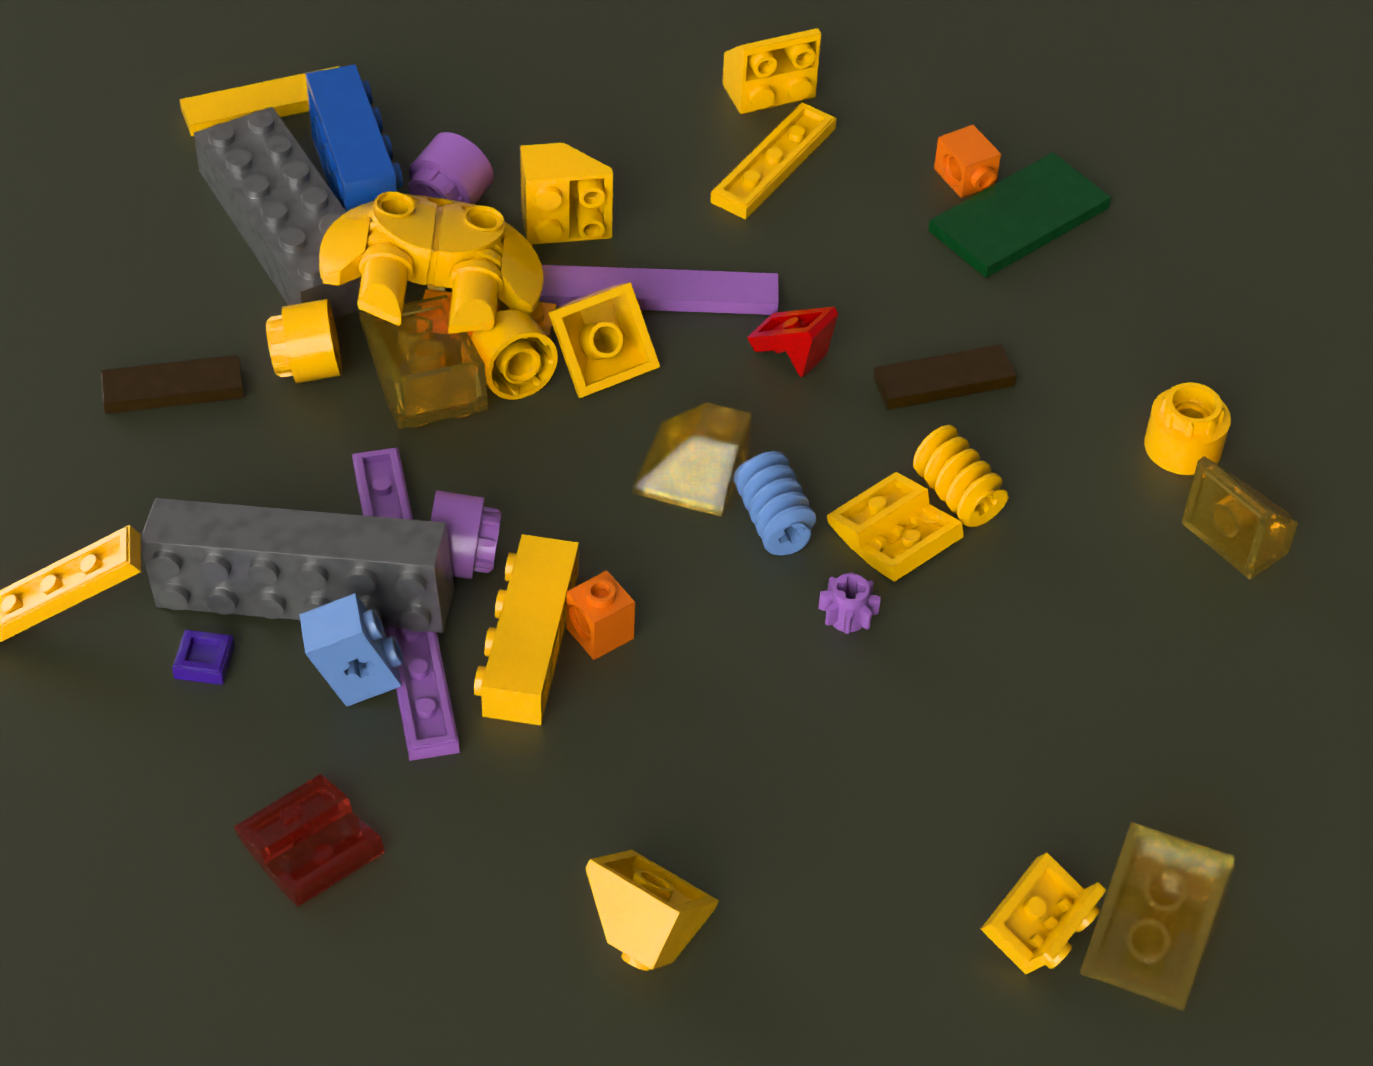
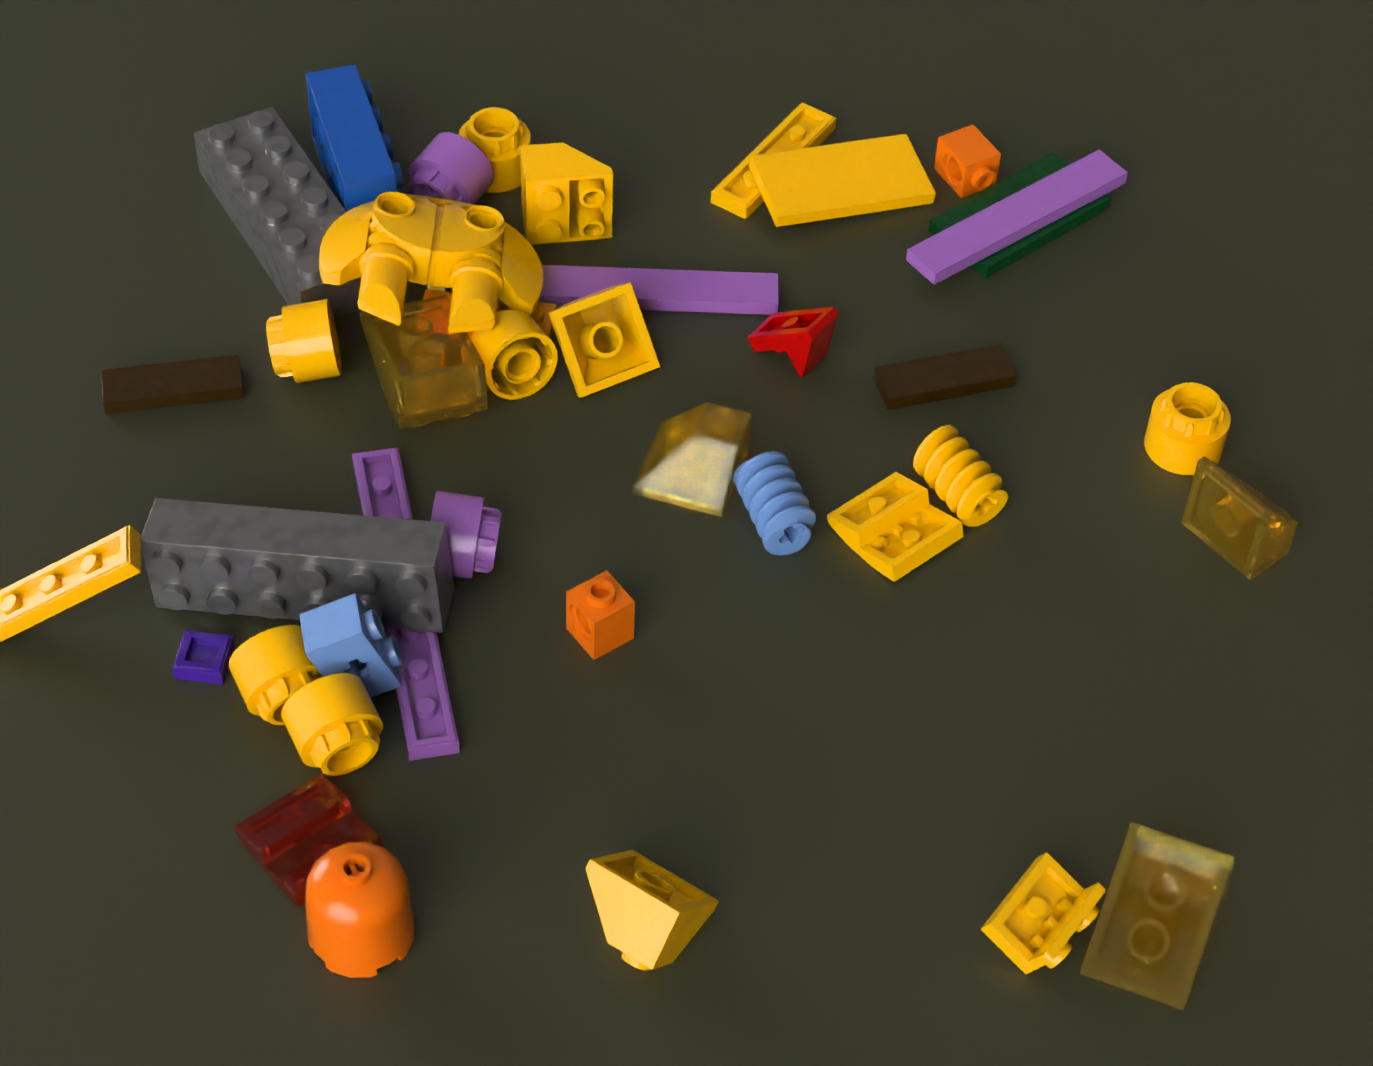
(271, 670): none -> yellow piece
(285, 95): yellow tile -> none
(333, 724): none -> yellow piece
(359, 909): none -> orange cylinder
(499, 137): none -> yellow piece
(528, 631): yellow brick -> none
(772, 71): yellow slope -> none
(841, 180): none -> yellow tile
(849, 602): medium lavender gear -> none
(1016, 216): none -> medium lavender tile

